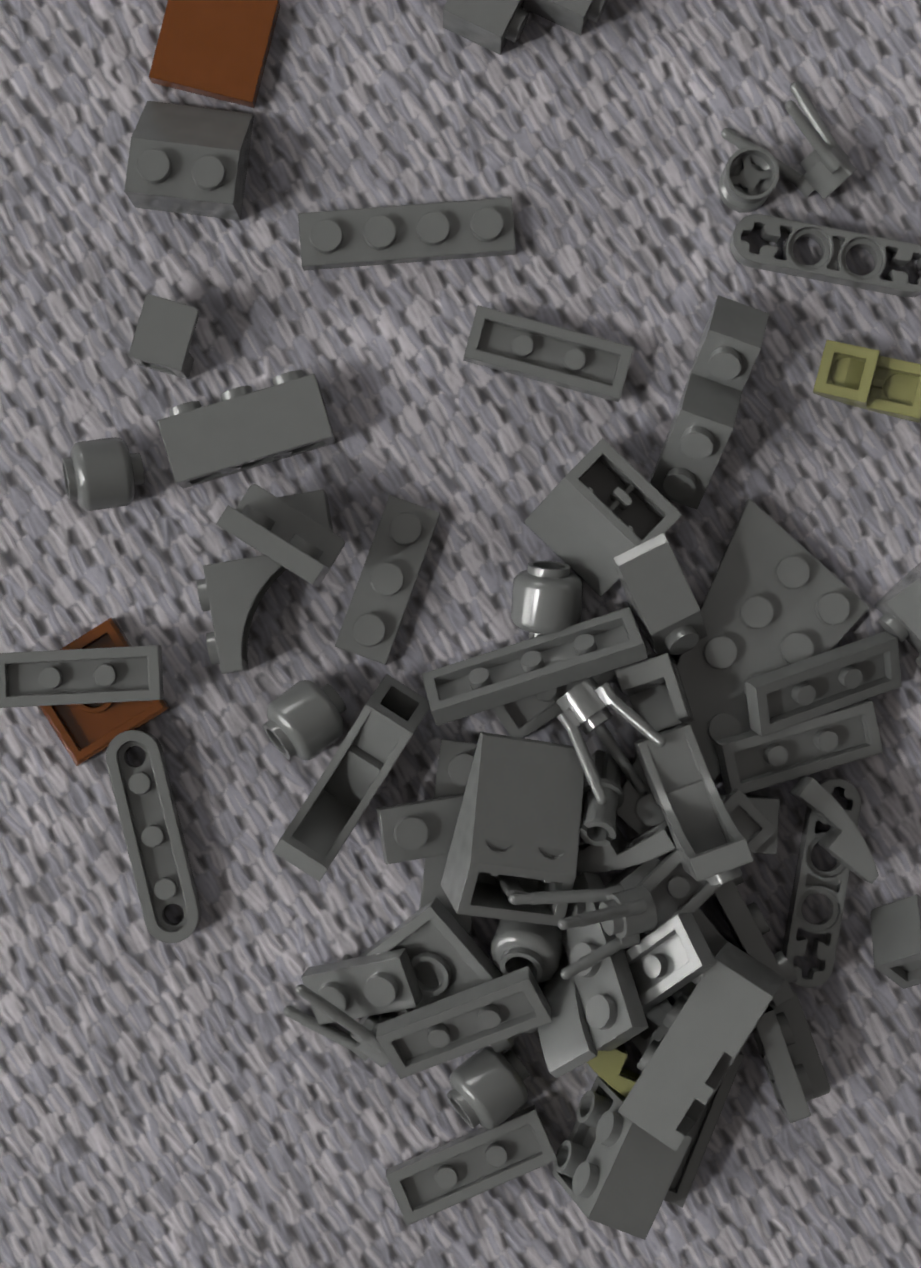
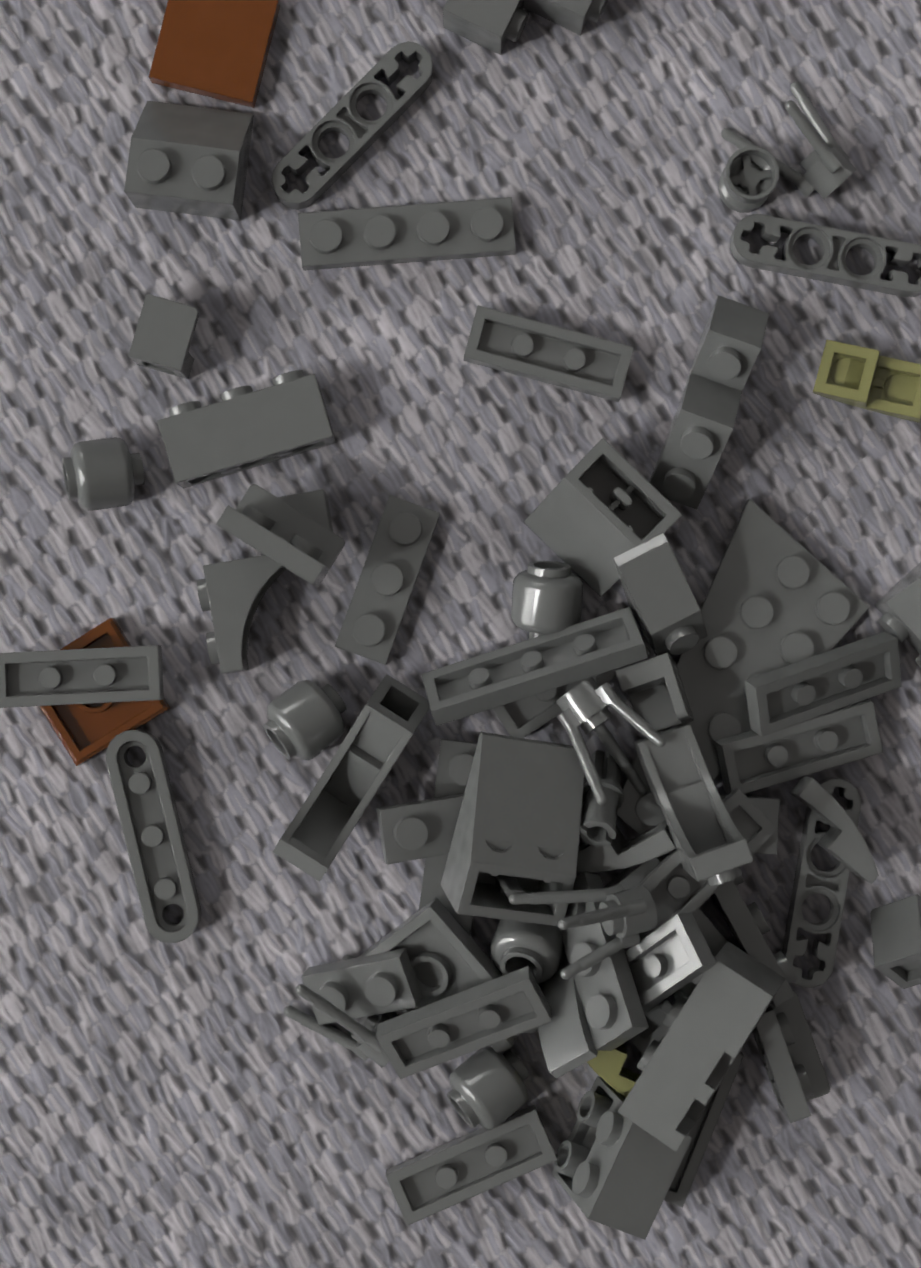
(346, 120): none -> dark grey beam

